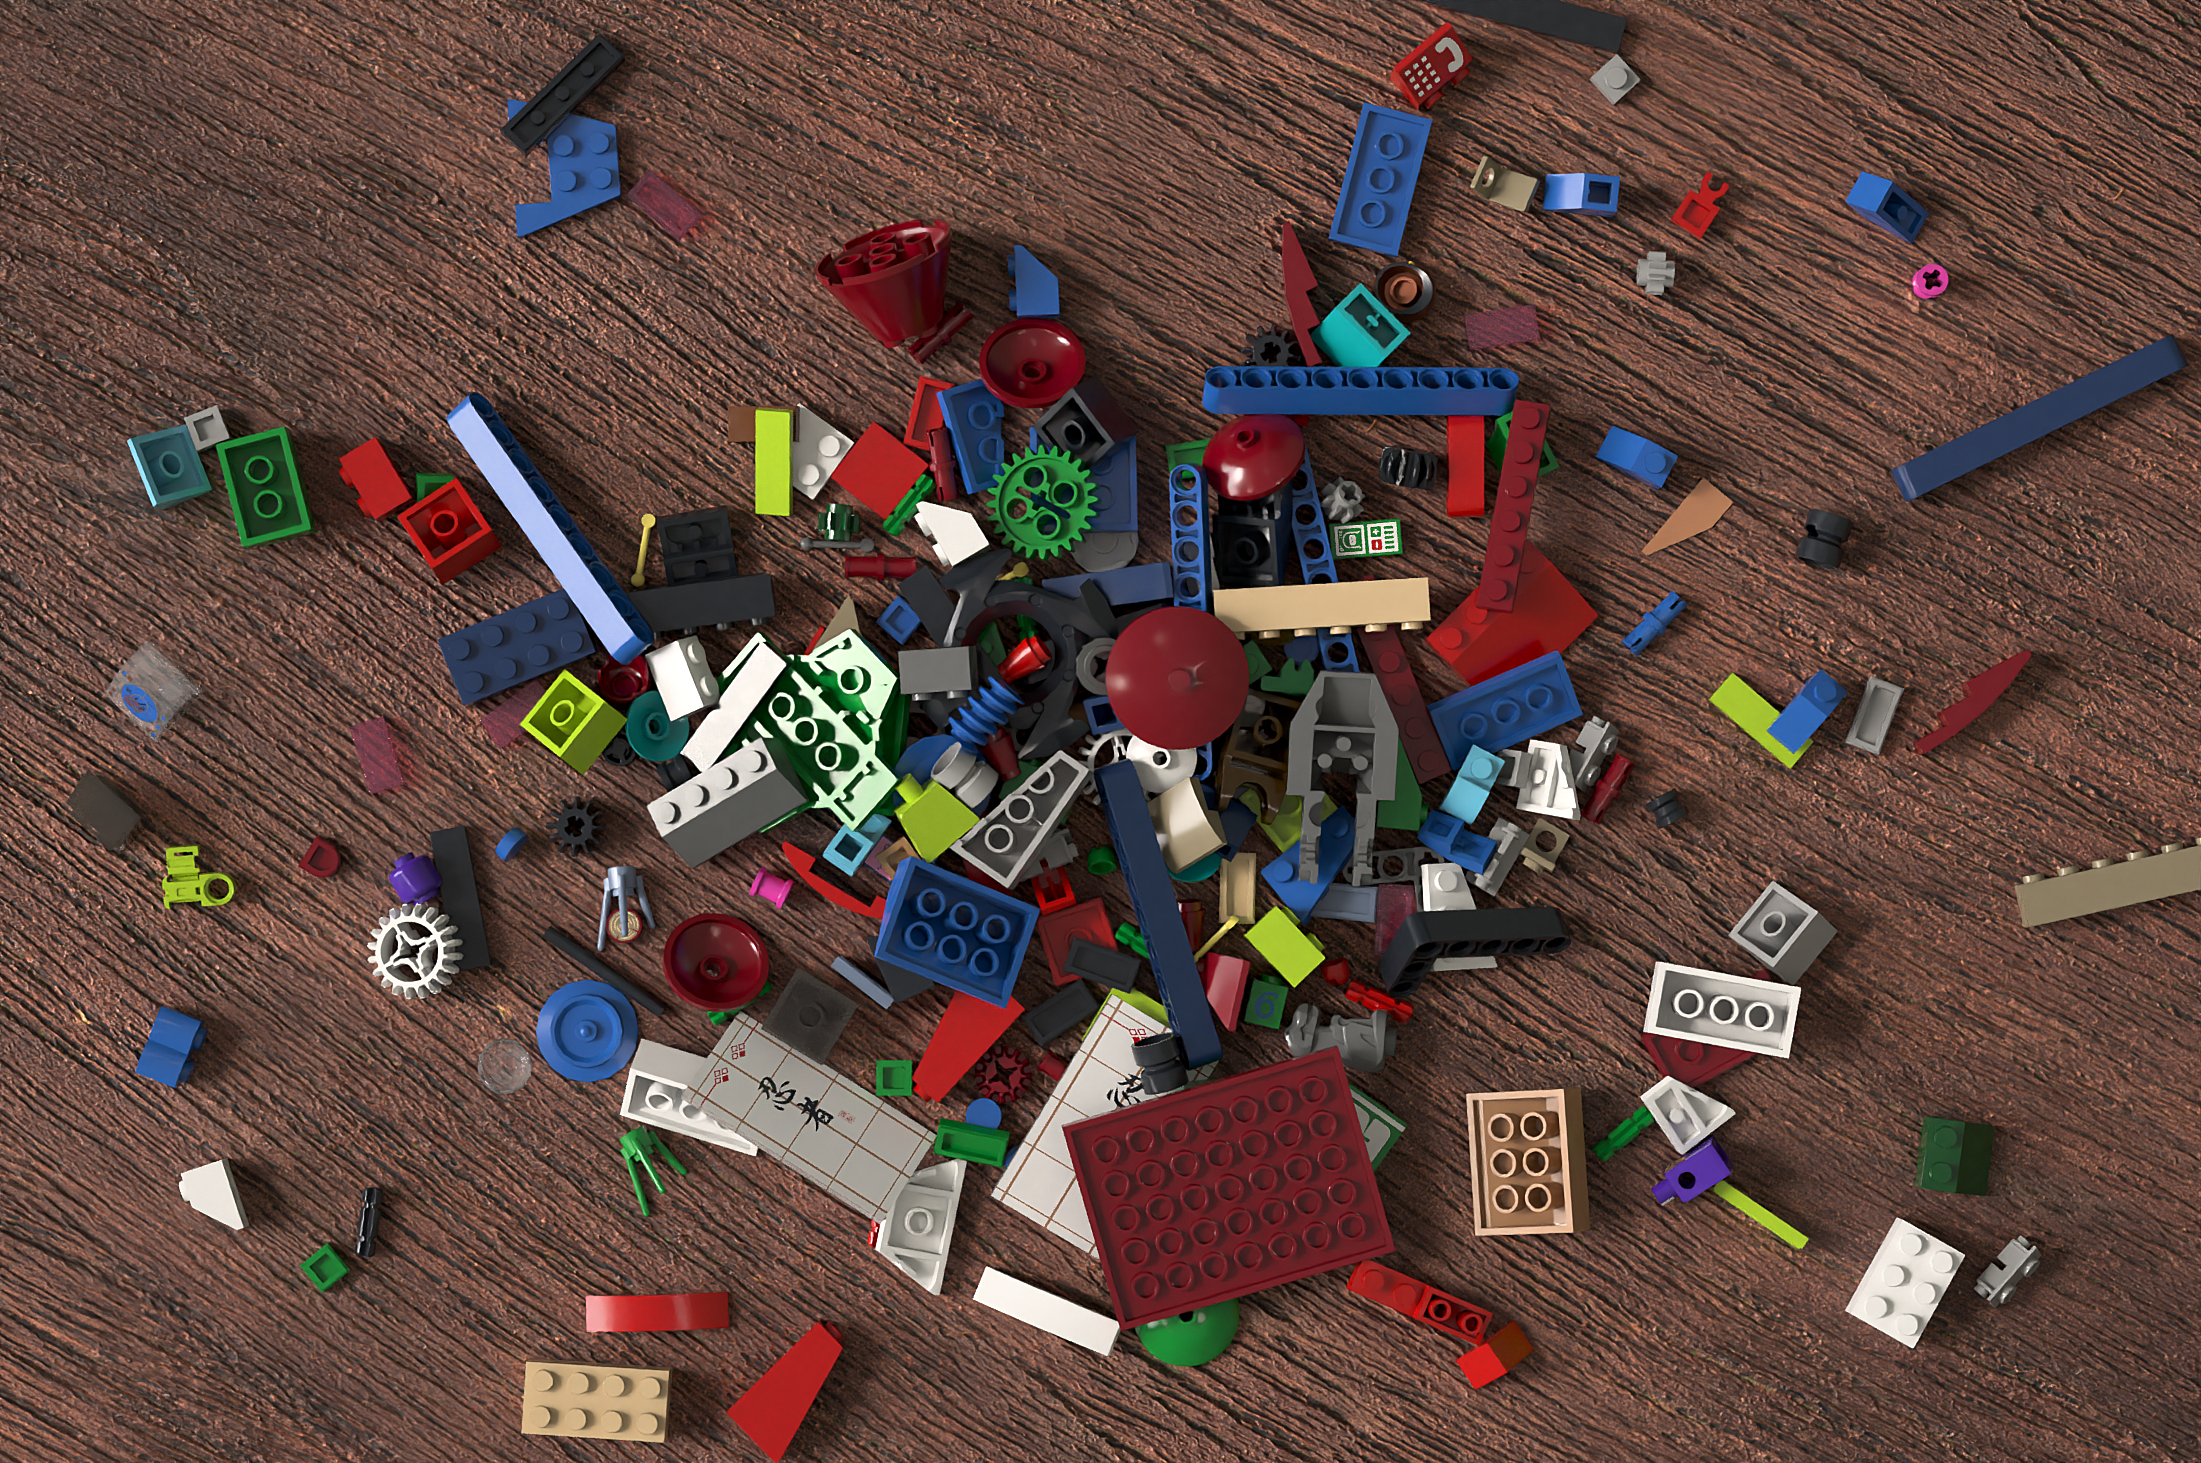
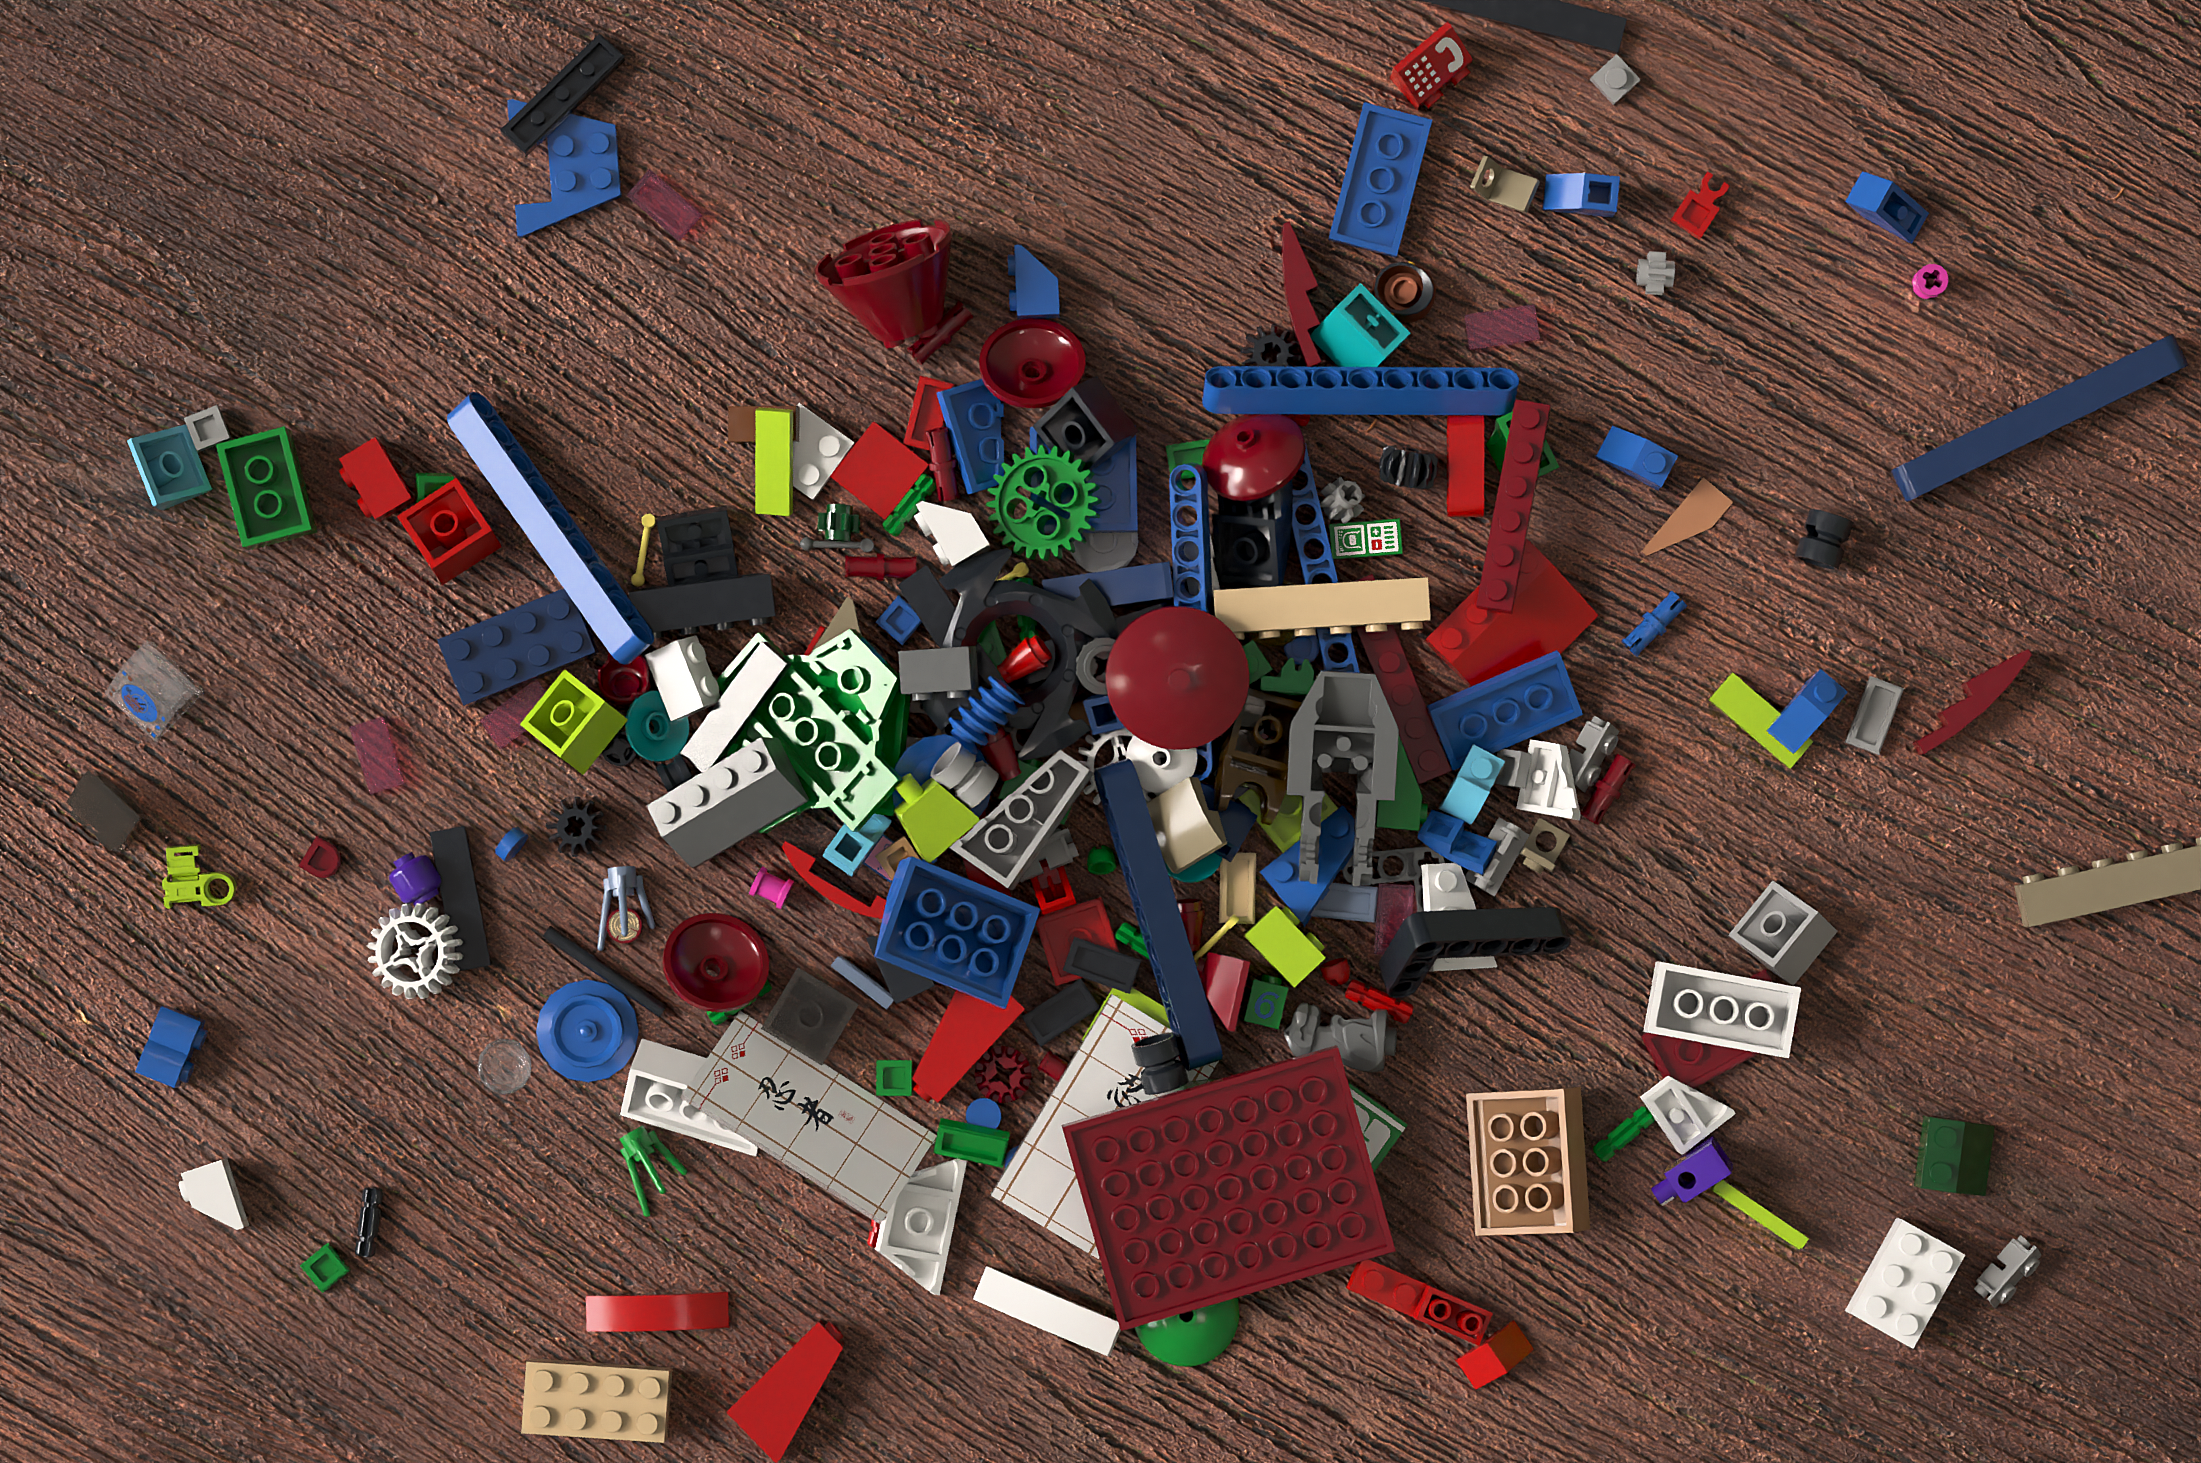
(1666, 808): black wheel -> none

